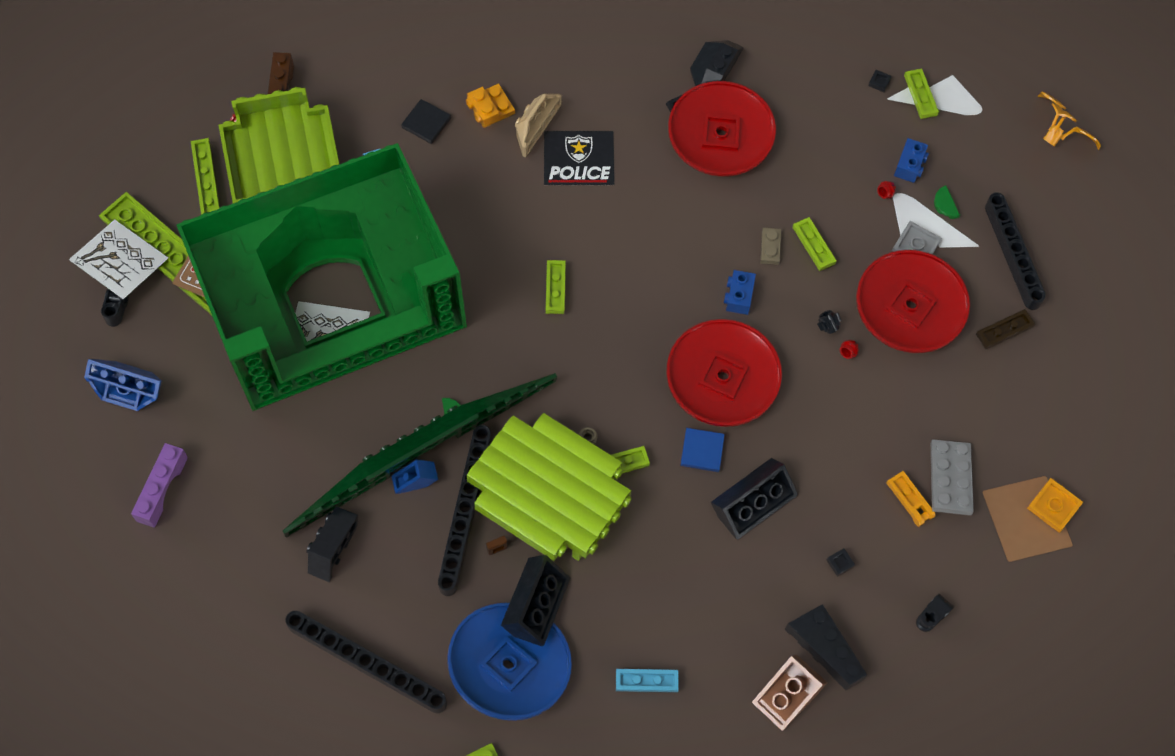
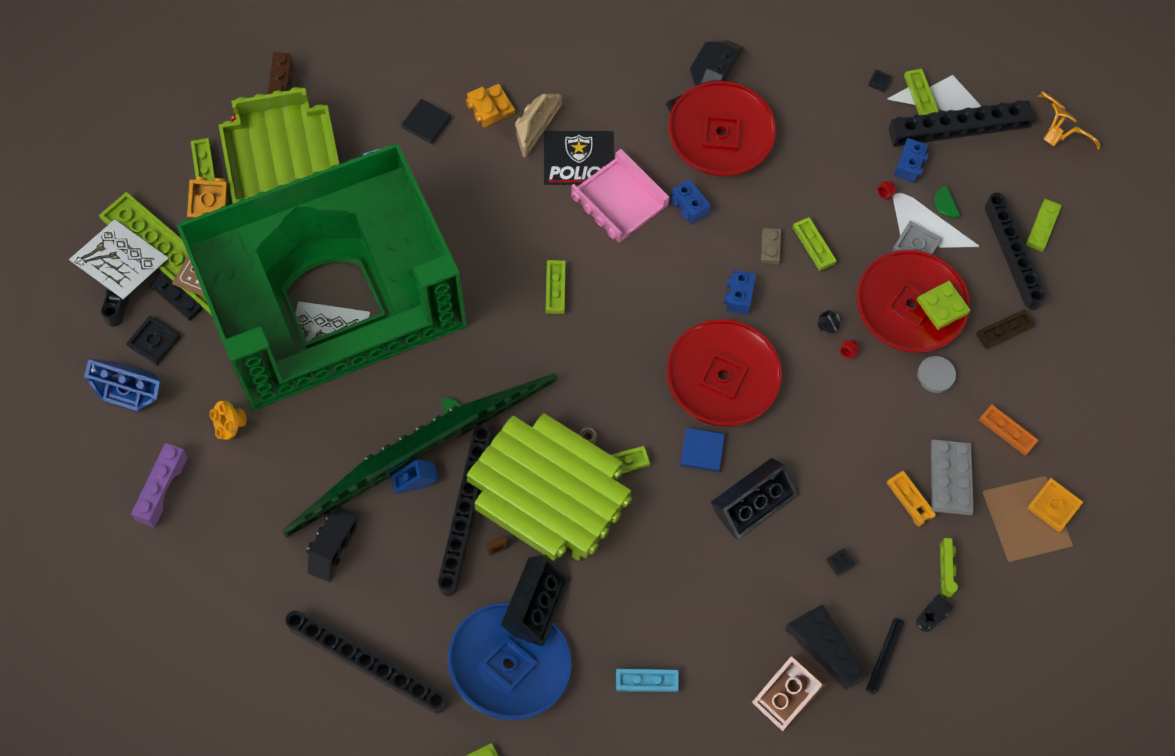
(153, 340): none -> black tile
(175, 296): none -> black plate
(206, 195): none -> light orange plate
(227, 419): none -> light orange plate
(620, 197): none -> bright pink panel
(690, 202): none -> blue brick
(885, 655): none -> black axle
(936, 374): none -> light grey tile
(943, 305): none -> lime plate
(948, 569): none -> lime plate
(1008, 117): none -> black brick
(1008, 430): none -> orange plate
(1043, 225): none -> lime plate

